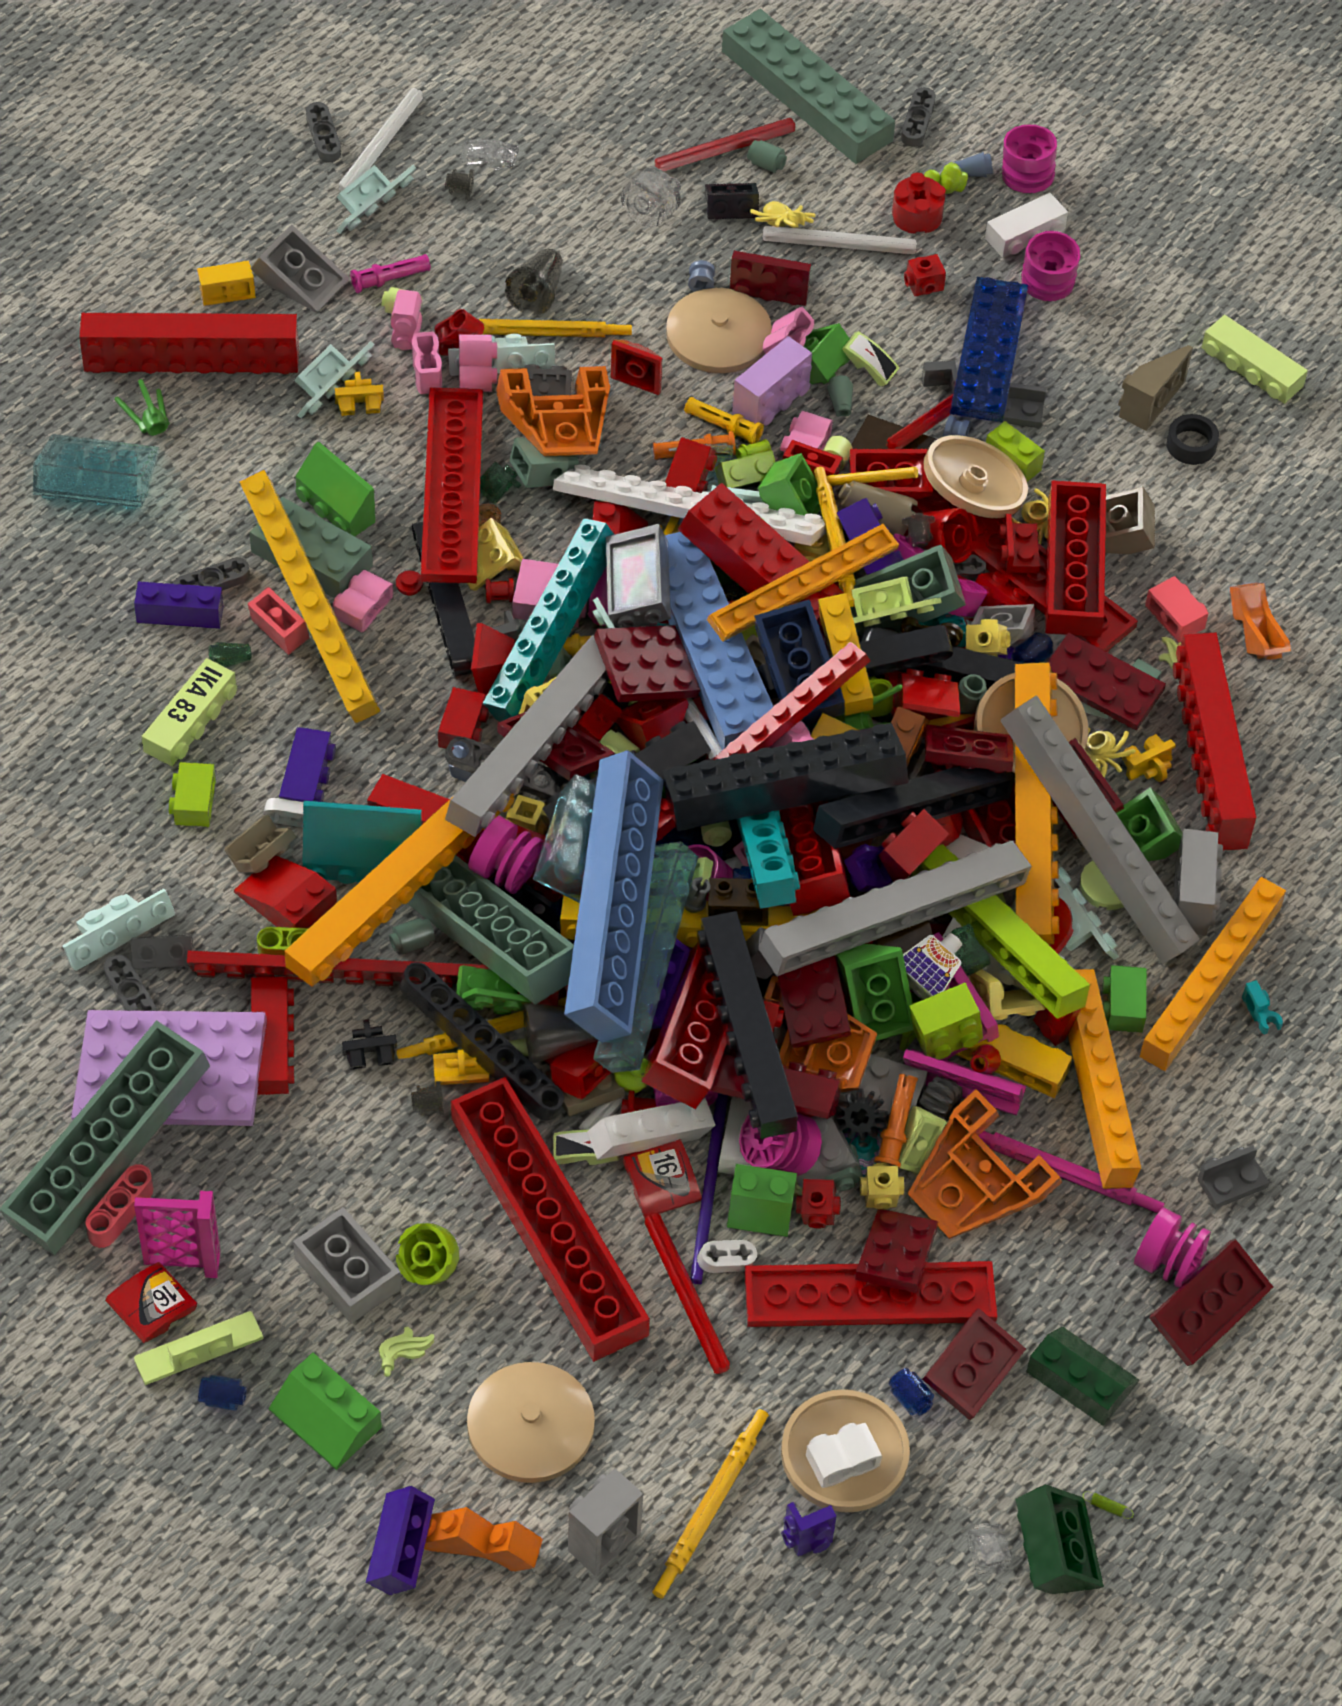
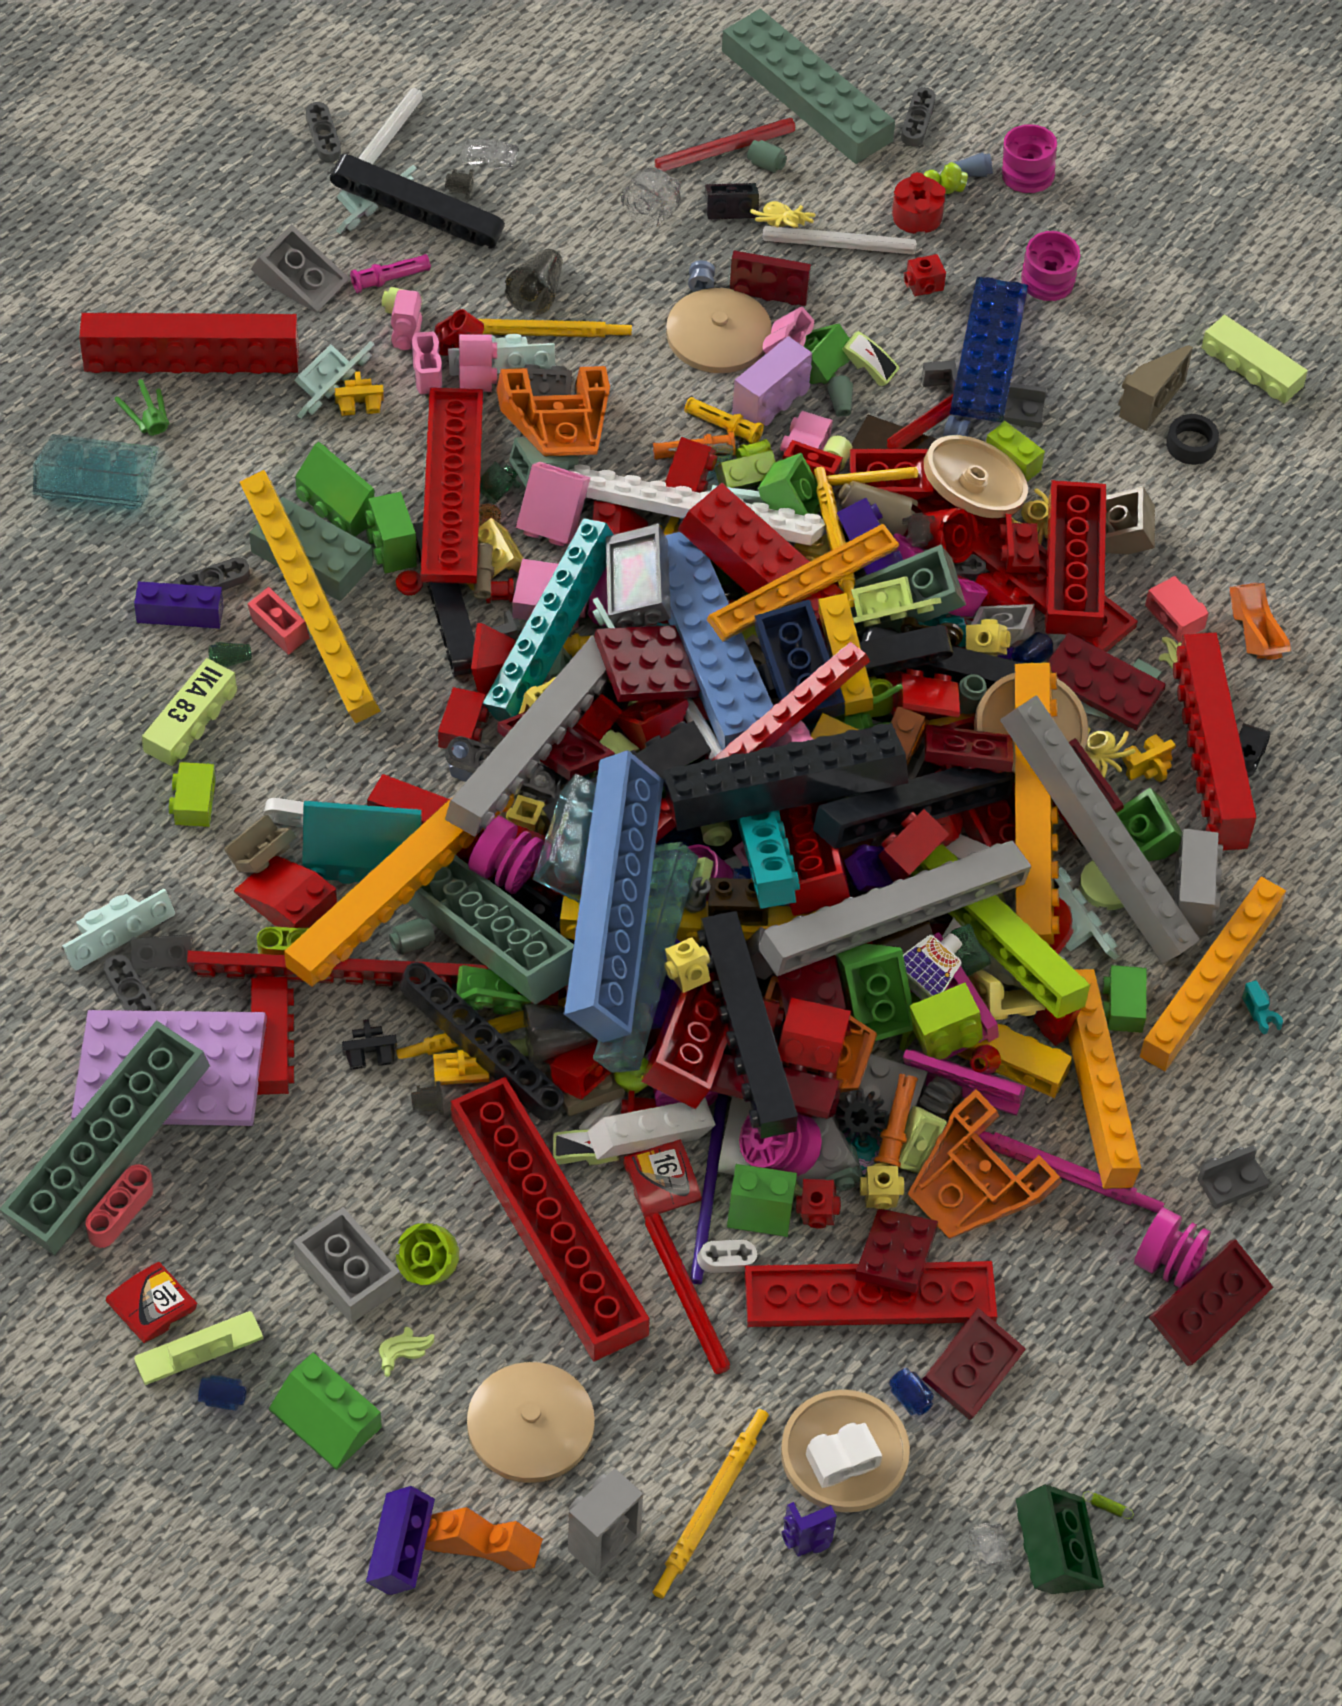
(202, 1232): dark pink fence -> none
(226, 283): yellow hinge -> none
(308, 766): dark purple brick -> none
(362, 600): bright pink brick -> none
(391, 532): none -> bright green brick
(417, 201): none -> black beam
(485, 571): none -> dark tan pin
(552, 503): none -> bright pink brick
(636, 366): red slope -> none
(687, 964): none -> light yellow brick
(813, 1035): none -> red slope
(1014, 229): white brick -> none
(1081, 1374): dark green slope -> none
(1253, 744): none -> black piece

